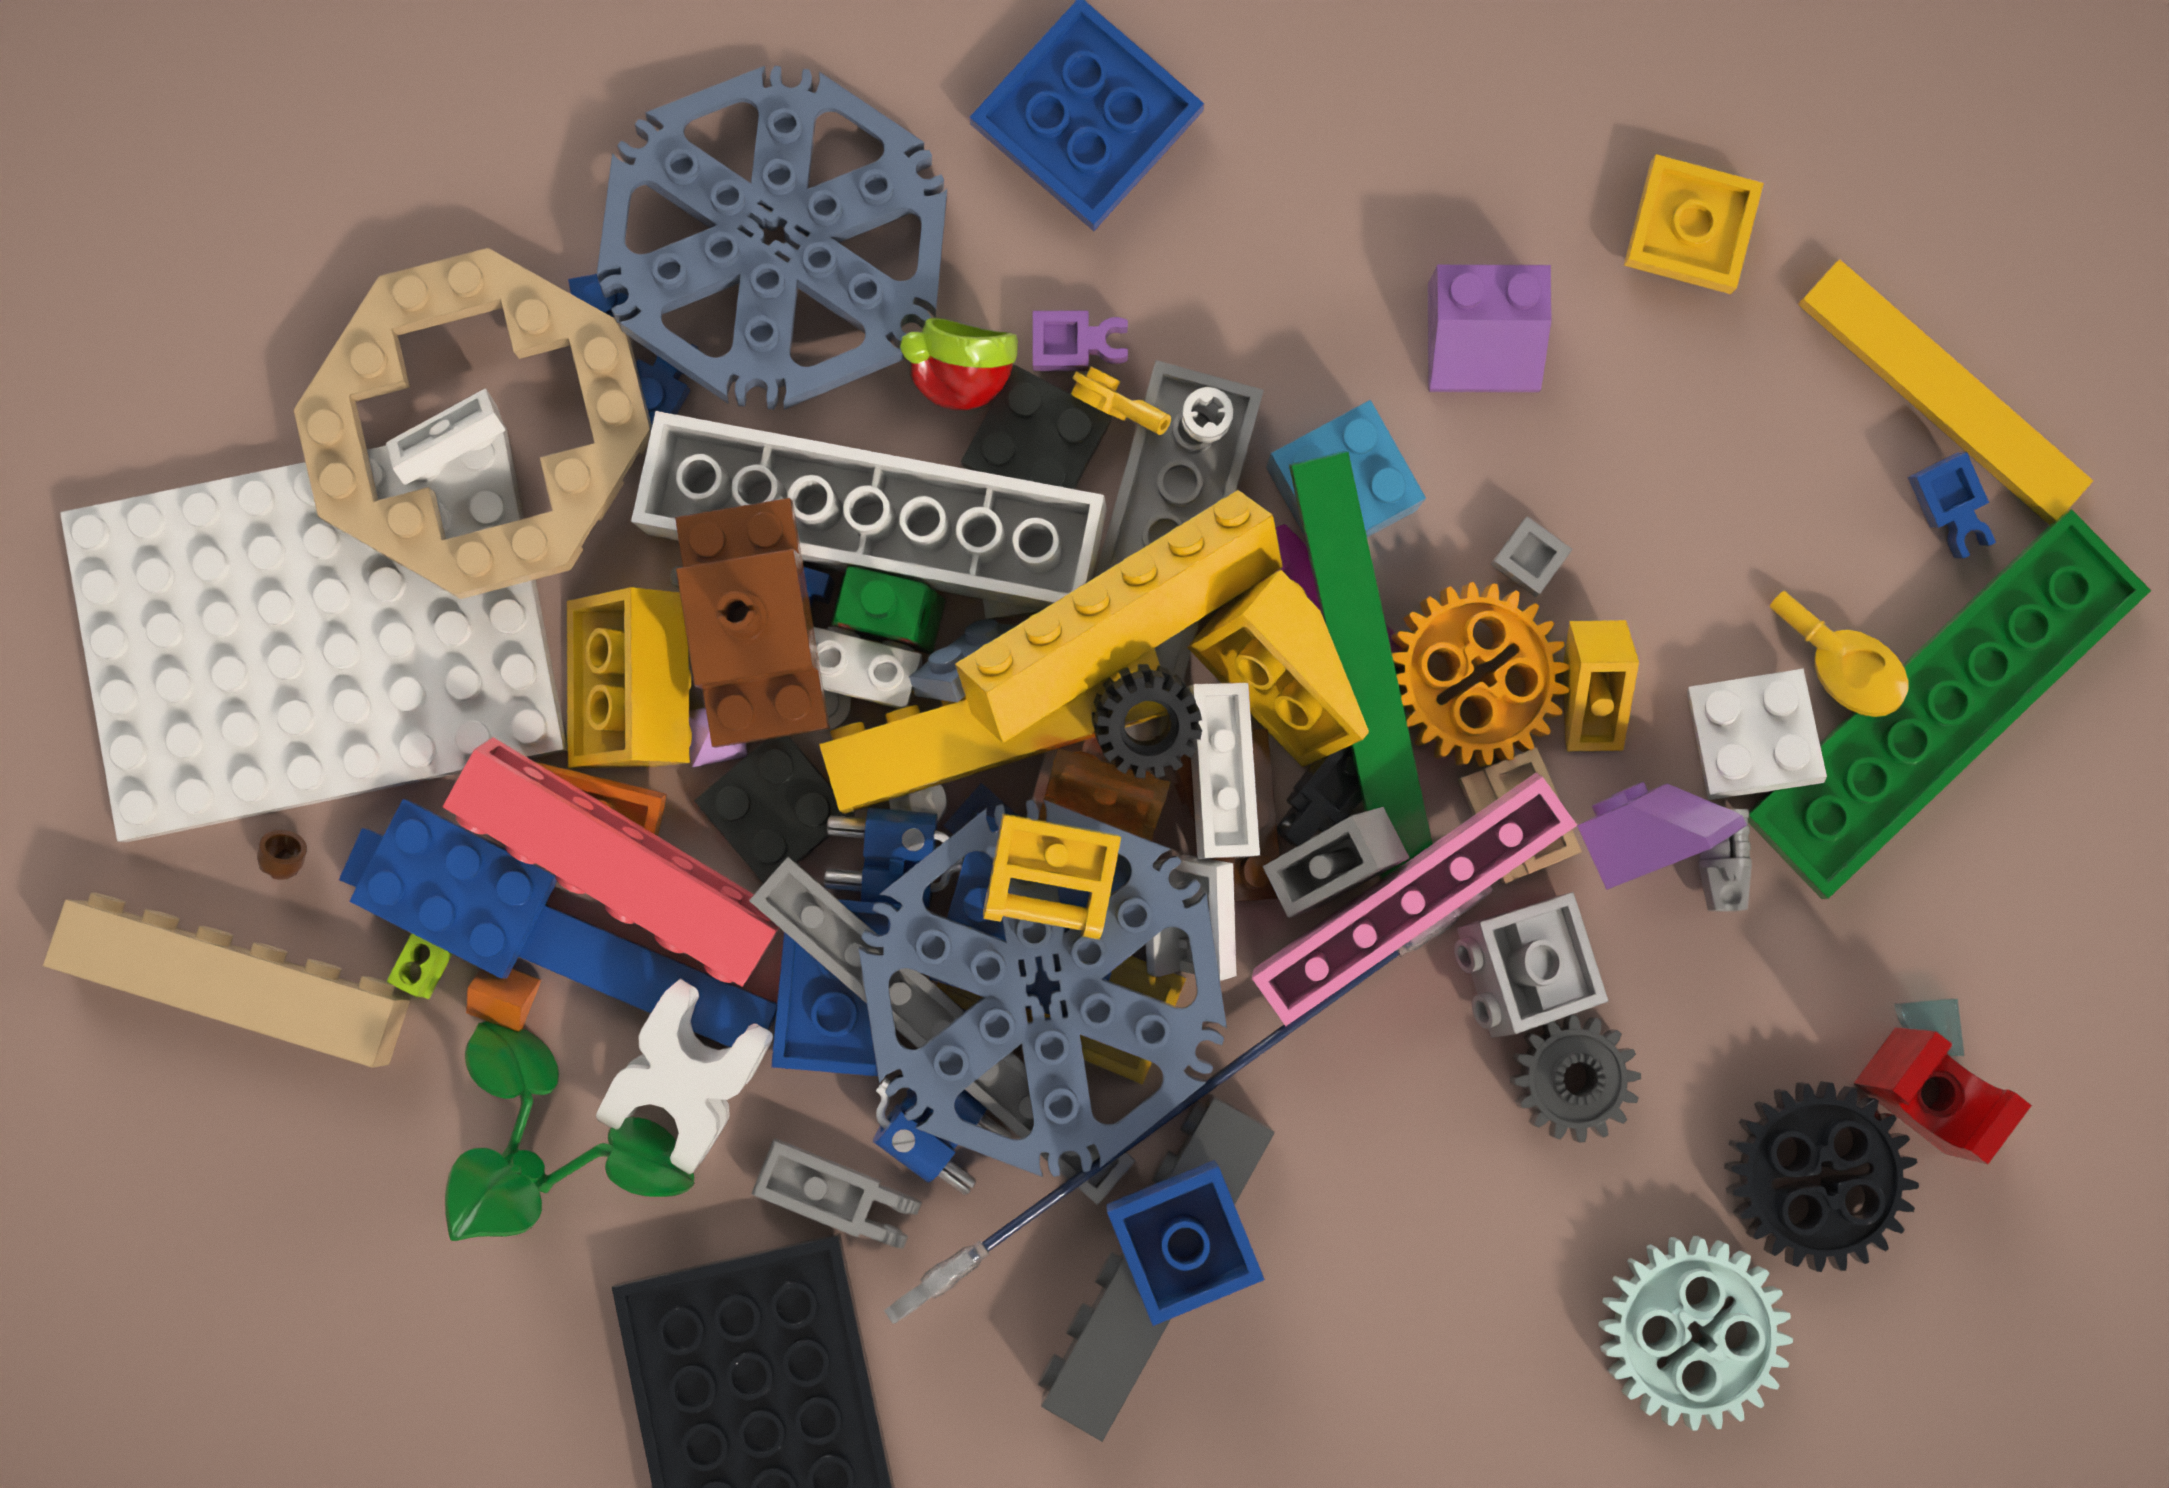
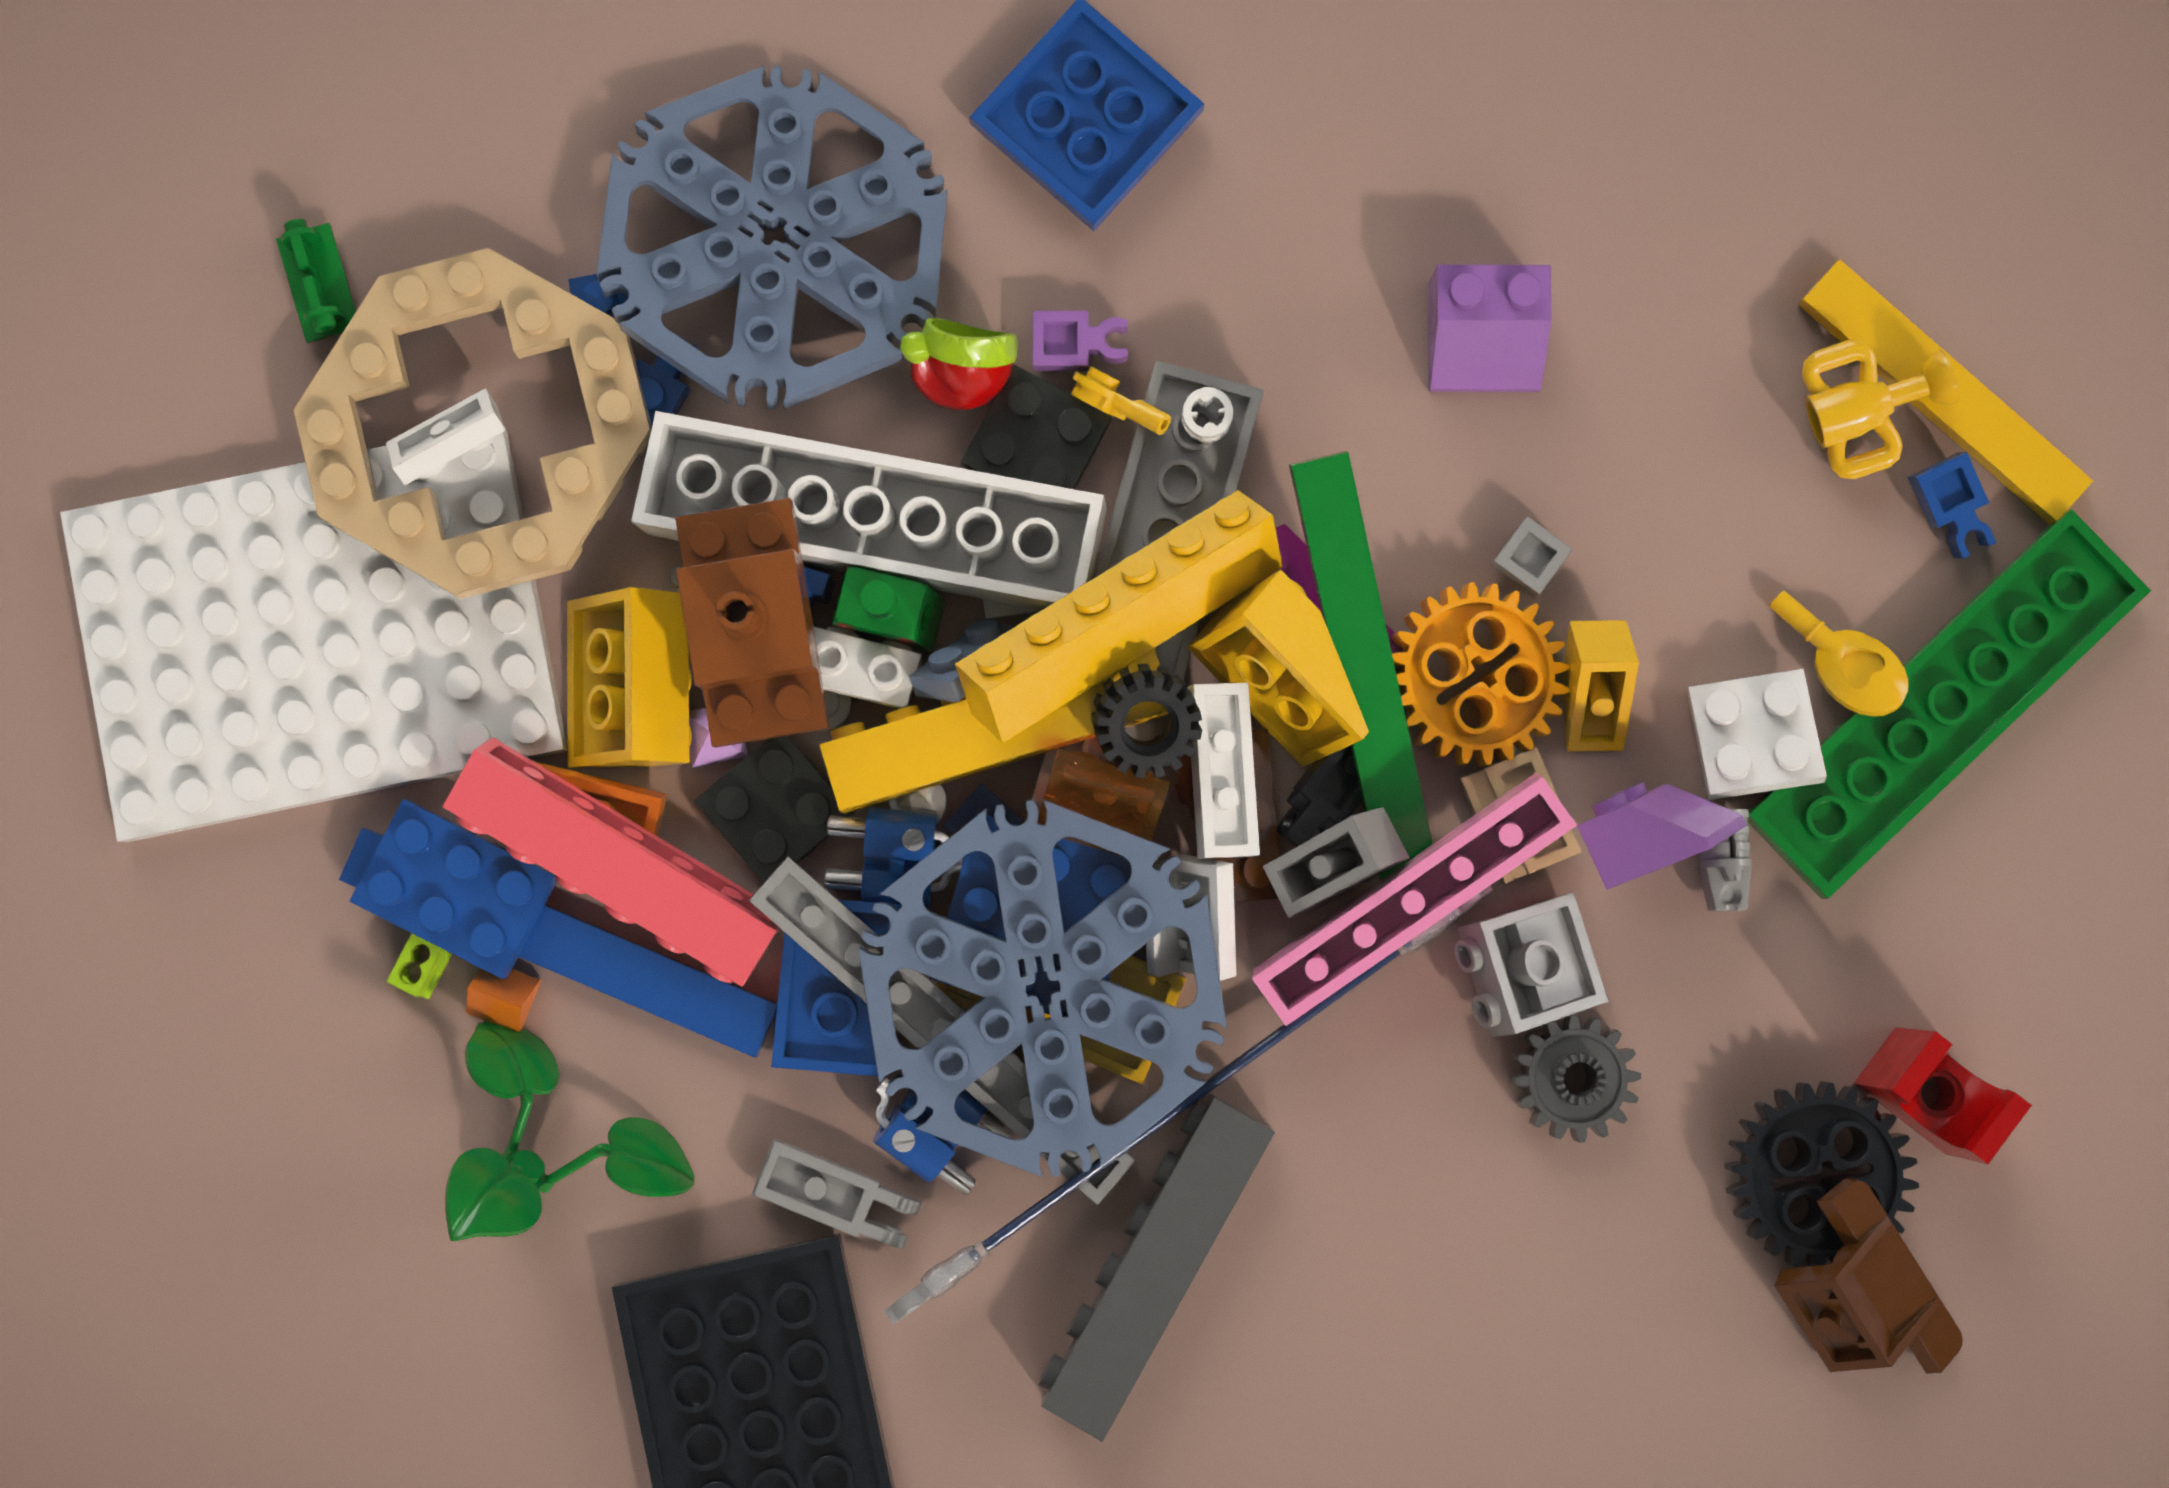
(227, 981): tan brick -> none
(272, 849): reddish brown hinge -> none
(316, 279): none -> green hinge
(684, 1076): white piece -> none
(1056, 857): yellow plate -> none
(1184, 1242): blue brick -> none
(1381, 474): dark azure brick -> none
(1693, 224): yellow plate -> none
(1729, 1373): light aqua gear -> none
(1866, 404): none -> yellow piece
(1871, 1296): none -> reddish brown plate
(1934, 1015): clear light blue tile -> none

